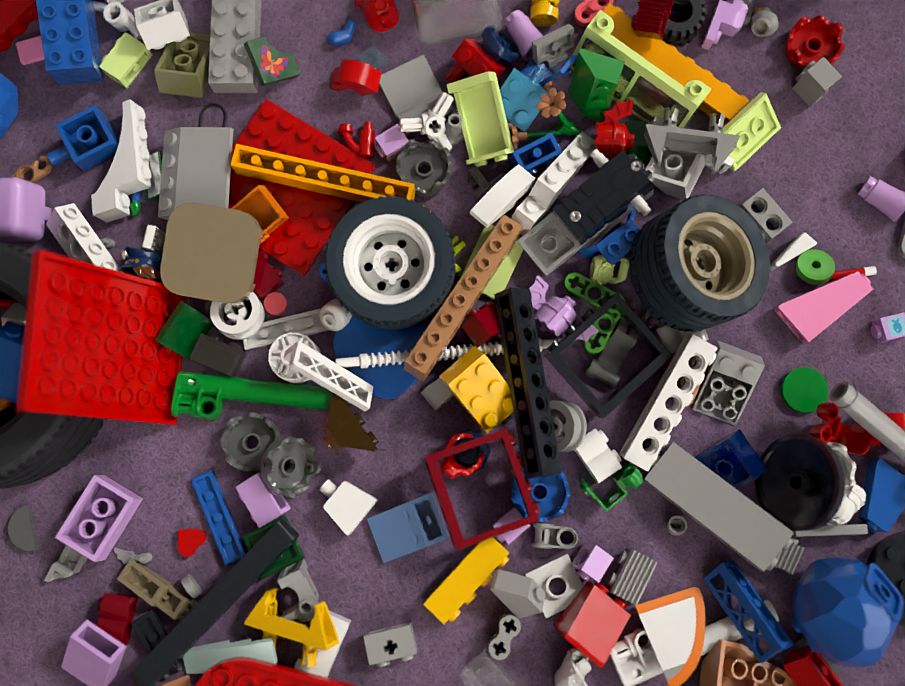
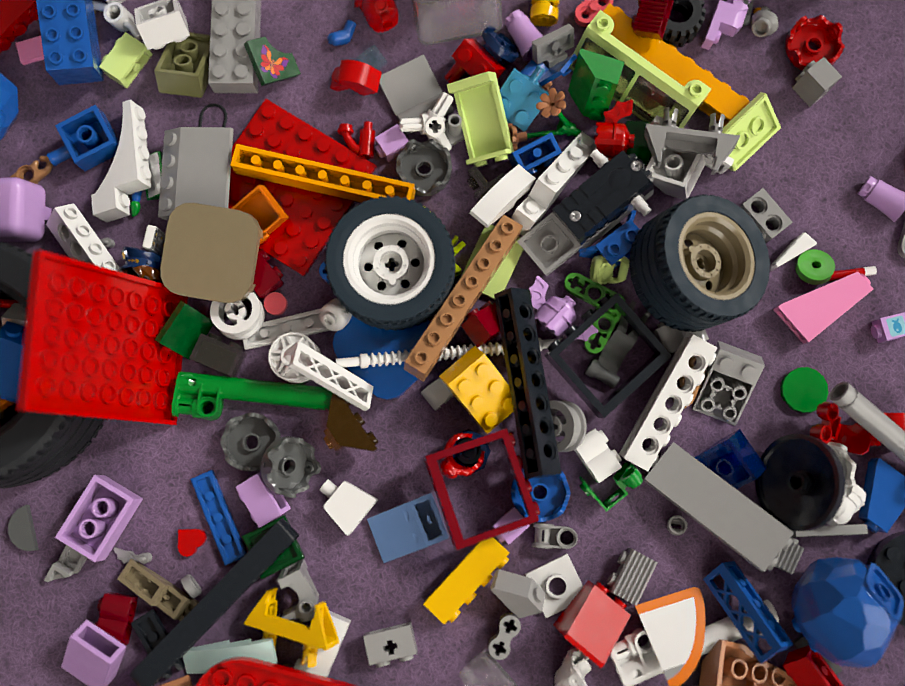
(591, 562): lavender brick -> none

